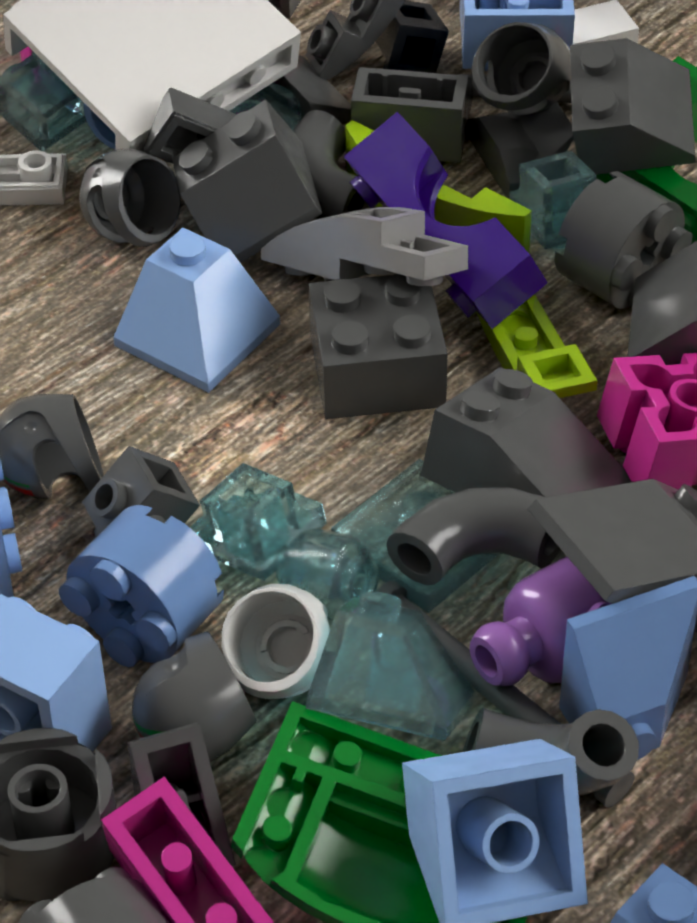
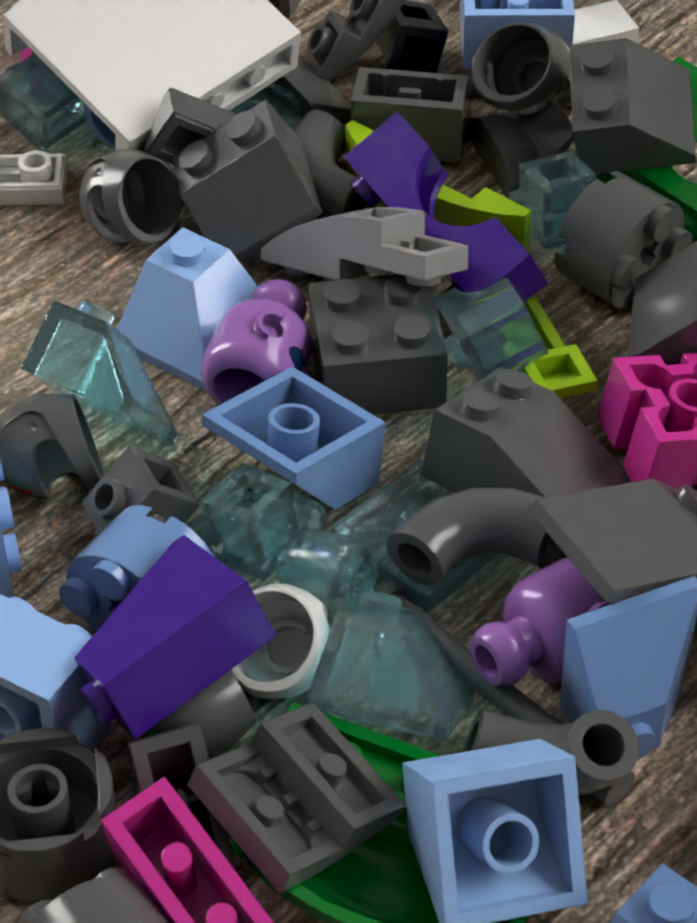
(90, 358): none -> clear light blue slope
(170, 638): none -> dark purple slope
(257, 341): none -> medium lavender piece
(296, 796): none -> dark grey slope
(305, 435): none -> medium blue slope
(489, 329): none -> clear light blue brick

